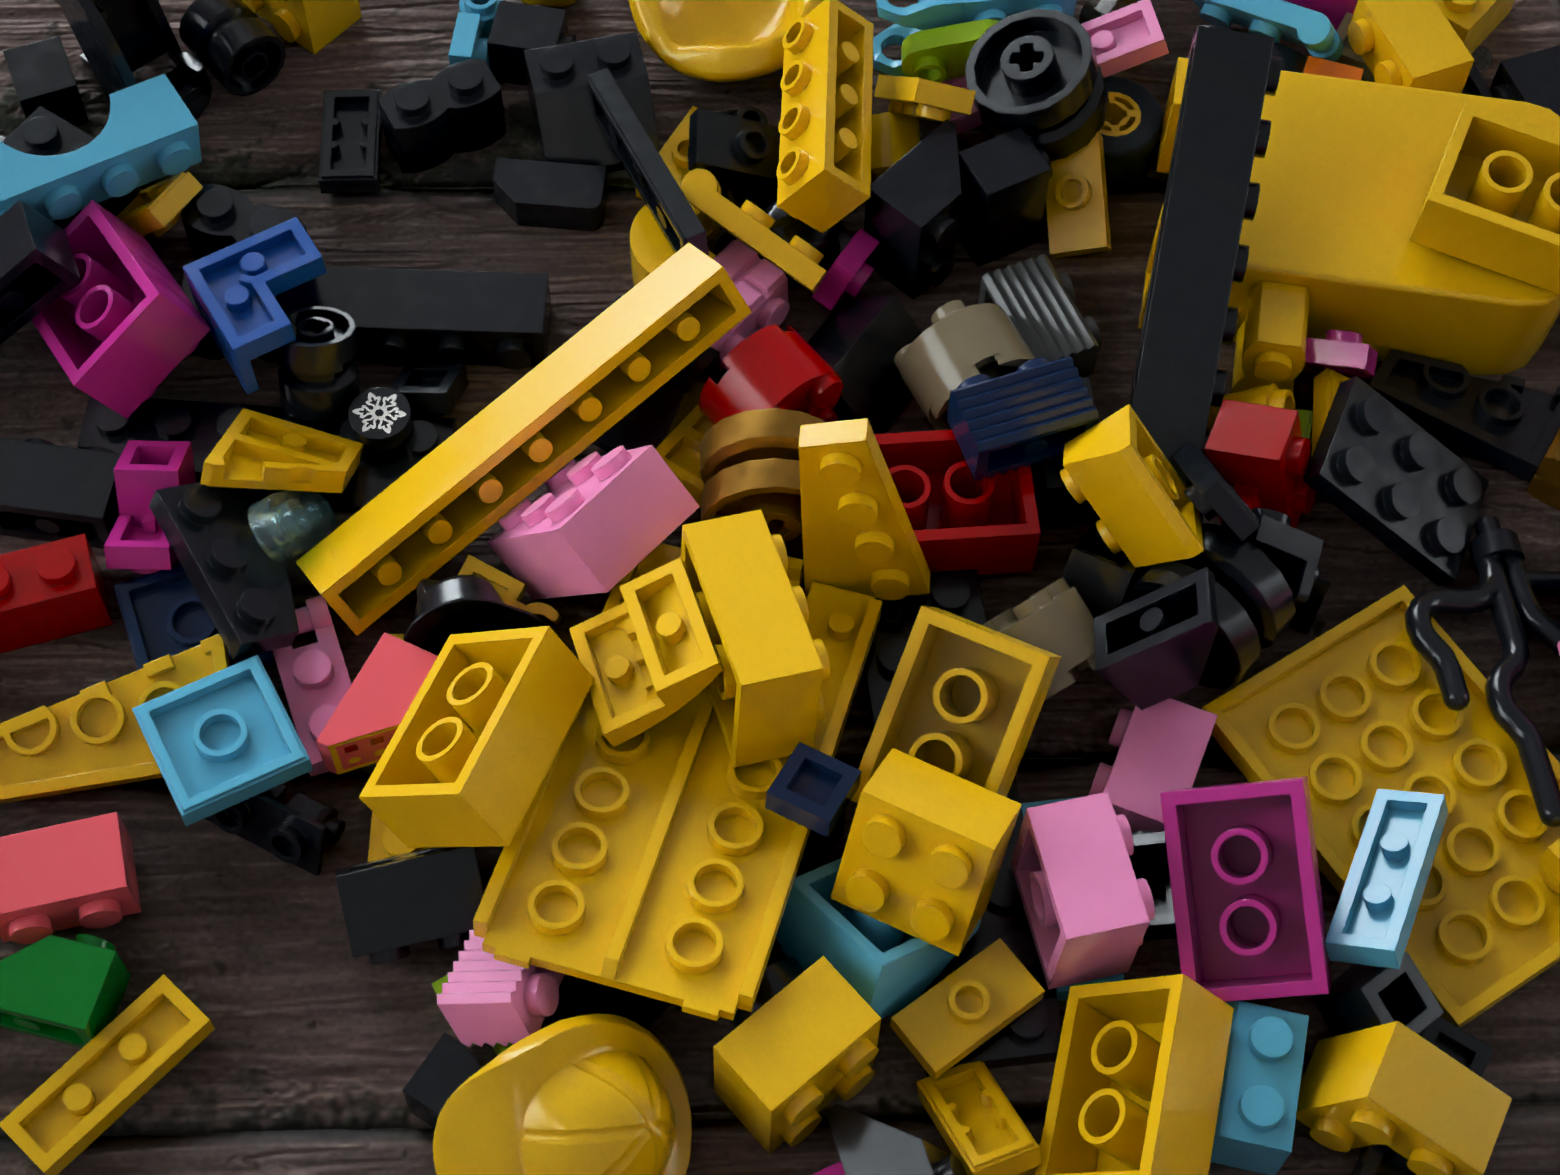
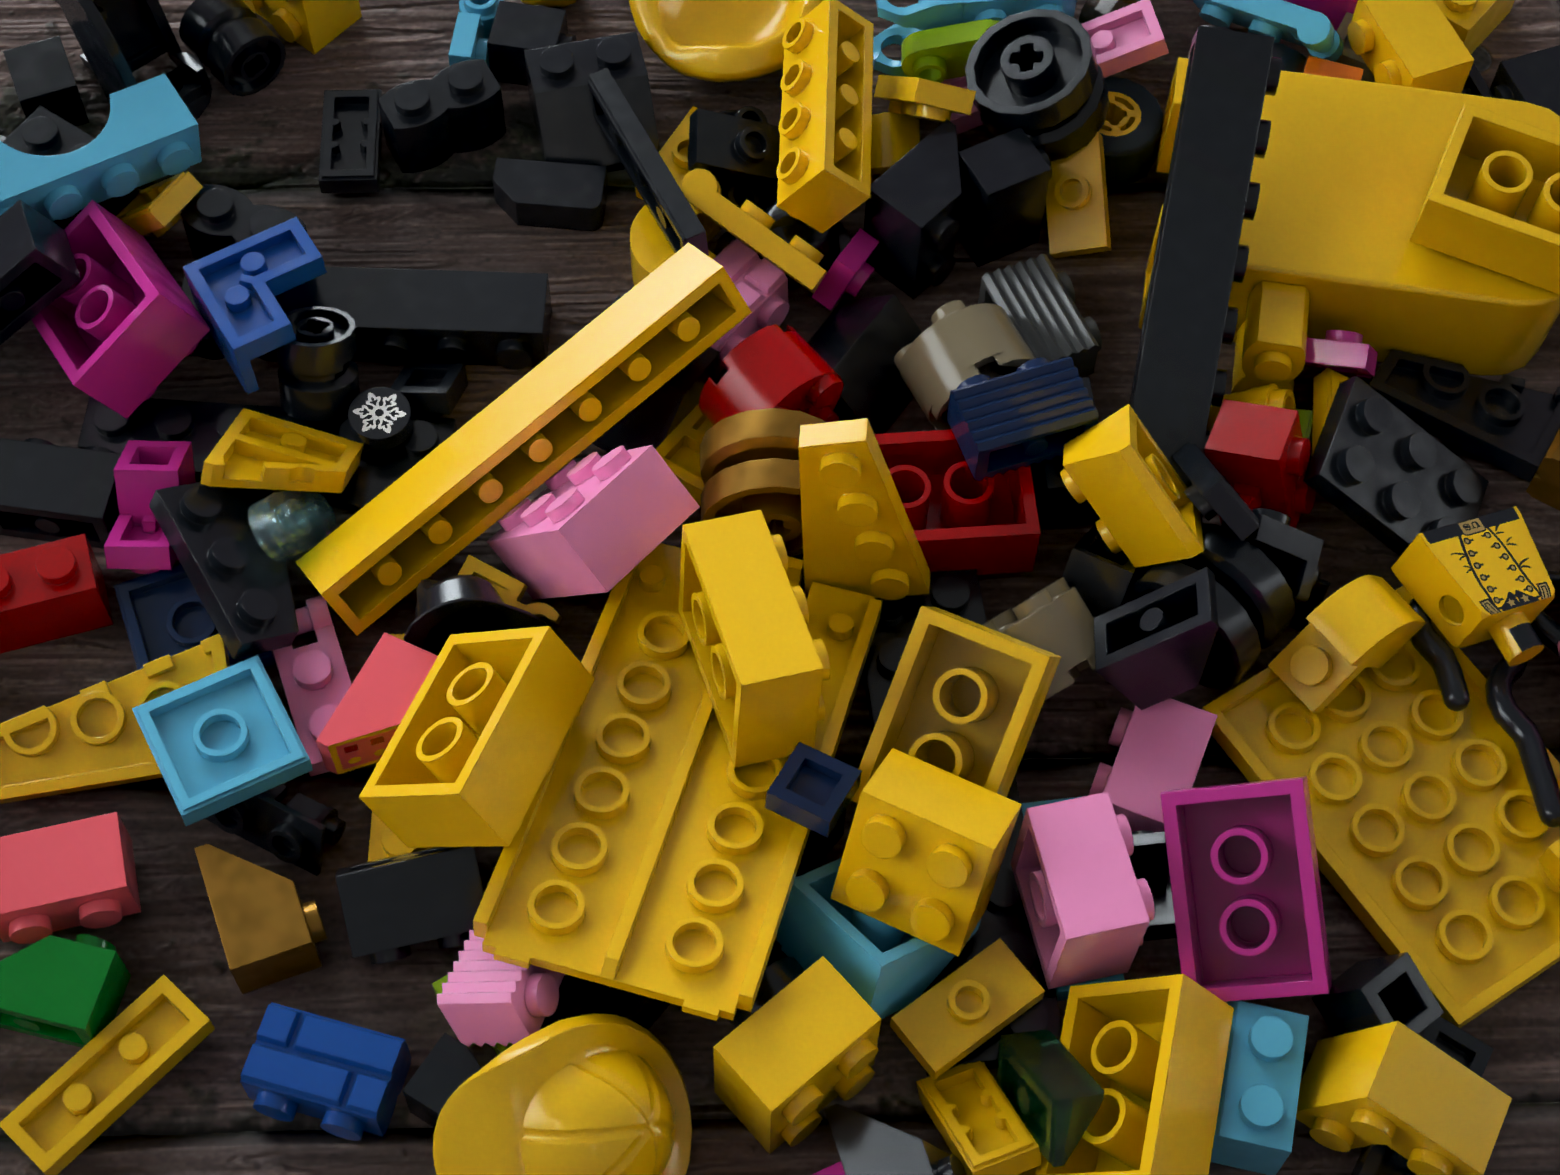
(260, 920): none -> pearl gold slope
(325, 1072): none -> blue brick
(647, 652): yellow slope -> none
(1048, 1091): none -> clear green slope
(1346, 633): none -> yellow brick
(1387, 878): medium azure plate -> none
(1480, 582): none -> yellow torso

